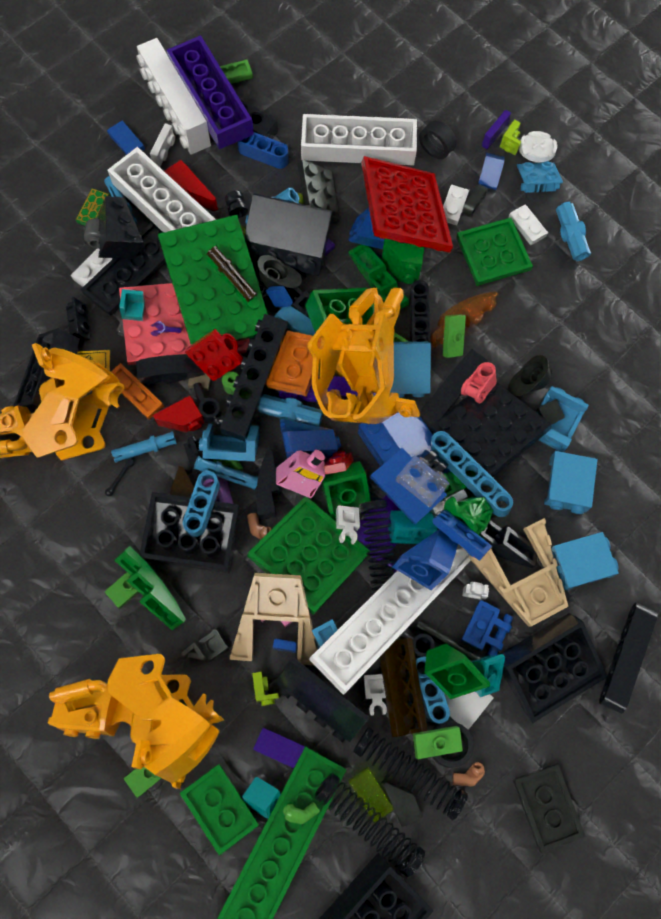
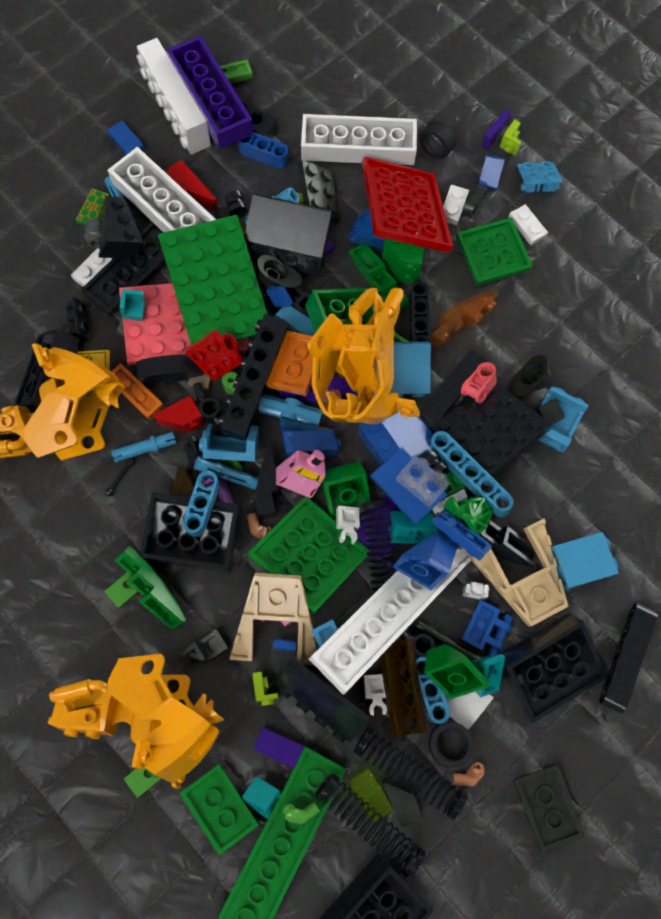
(162, 328): dark purple hand -> none
(164, 141): white plate -> none
(225, 266): dark brown pin -> none
(338, 462): red plate -> none
(437, 742): bright green plate -> none
(454, 335): bright green plate -> none
(538, 146): white tile -> none
(571, 482): dark azure panel -> none
(573, 231): dark azure piece -> none

